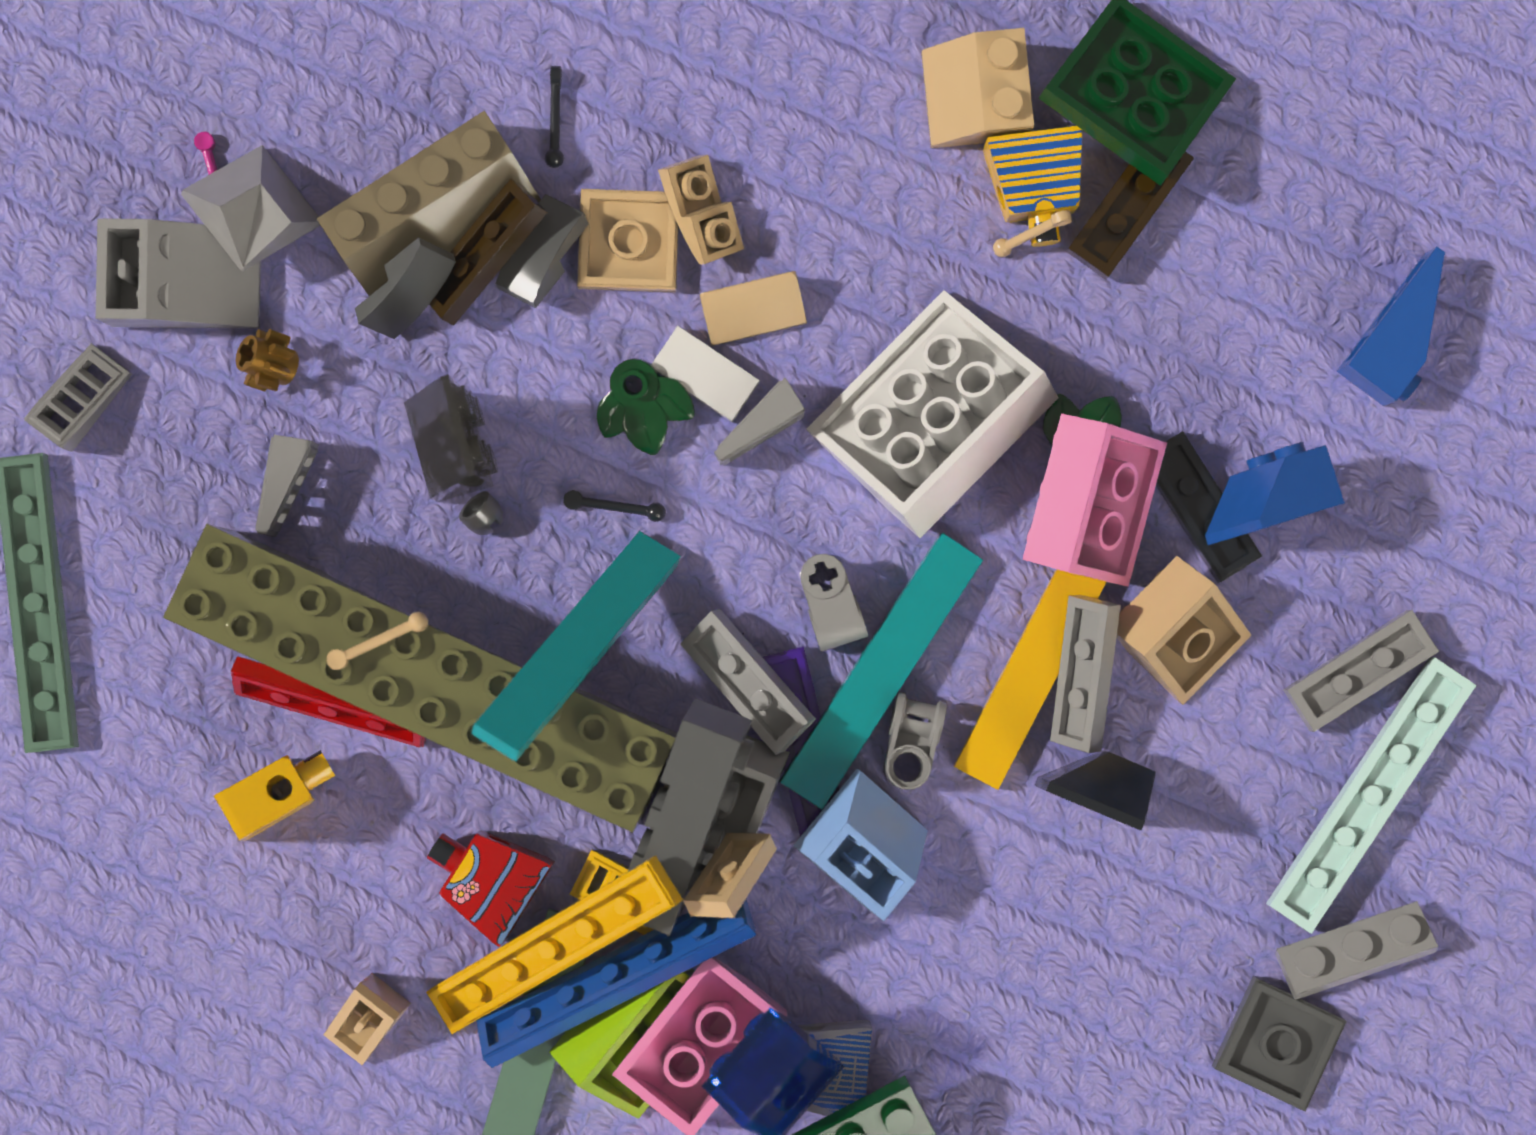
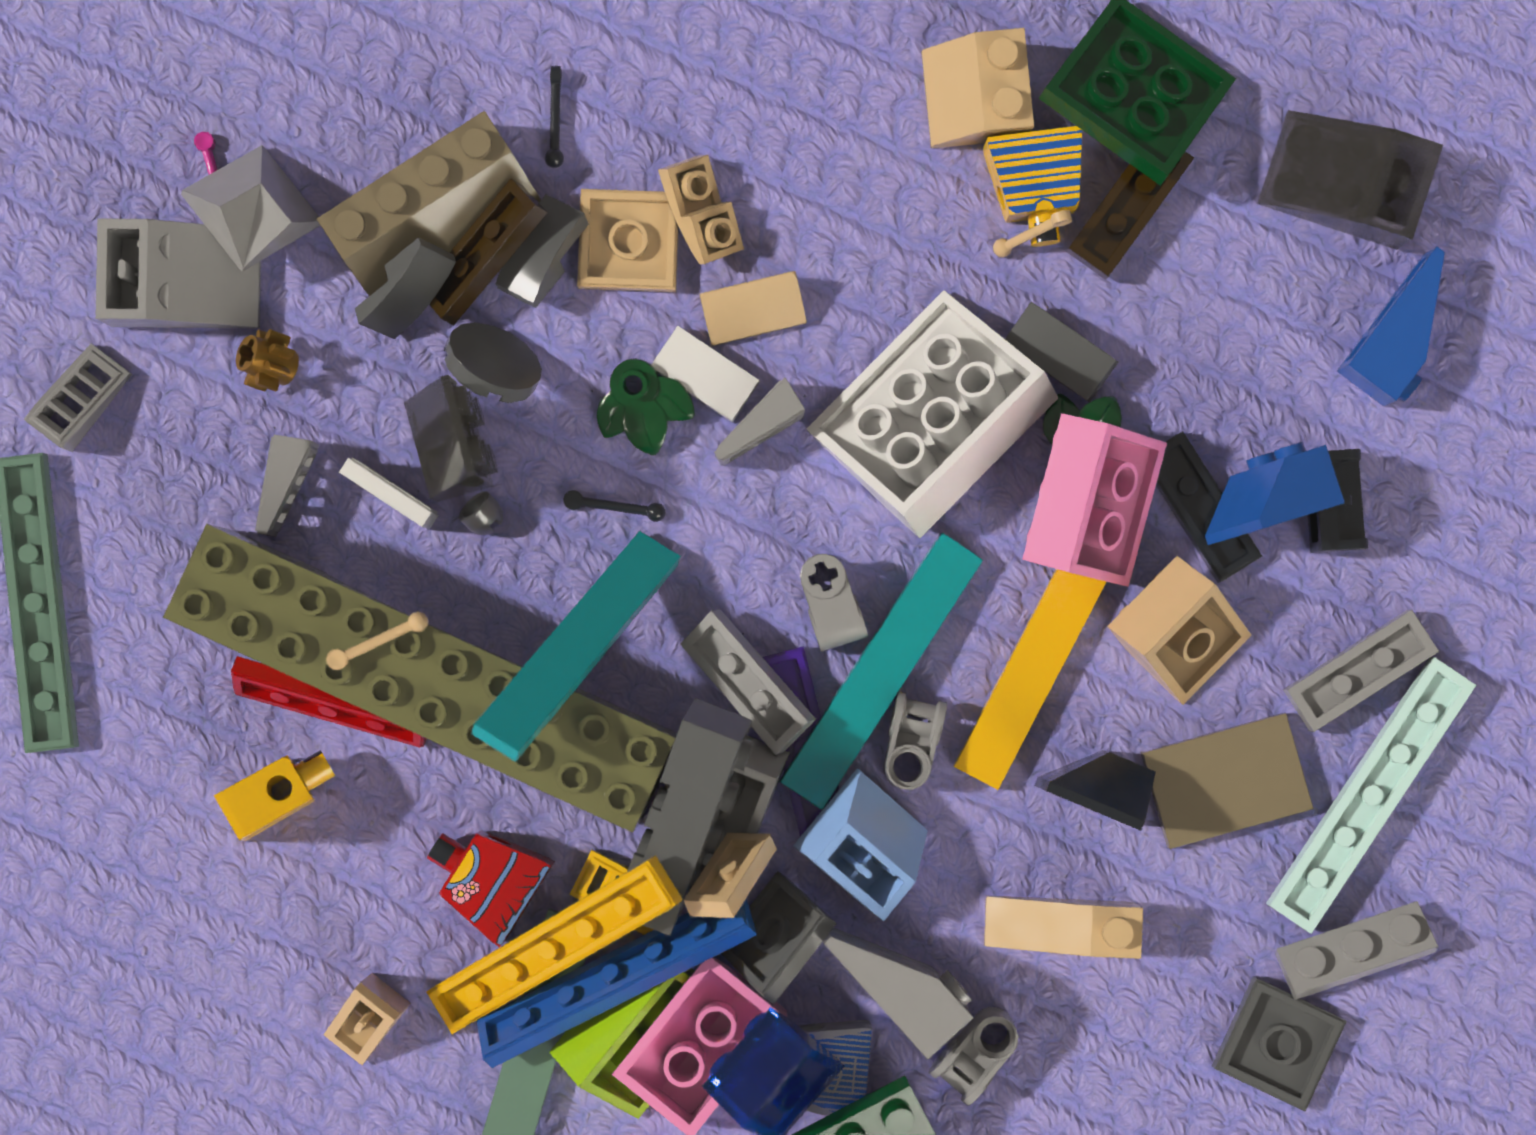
(389, 493): none -> white tile
(492, 362): none -> dark grey tile
(787, 936): none -> dark grey tile
(910, 992): none -> light grey slope
(974, 1056): none -> light grey piece
(1061, 352): none -> dark grey slope
(1064, 926): none -> tan slope
(1085, 673): light grey plate -> none
(1227, 780): none -> dark tan tile
(1342, 525): none -> black hinge
(1351, 177): none -> clear smoke slope

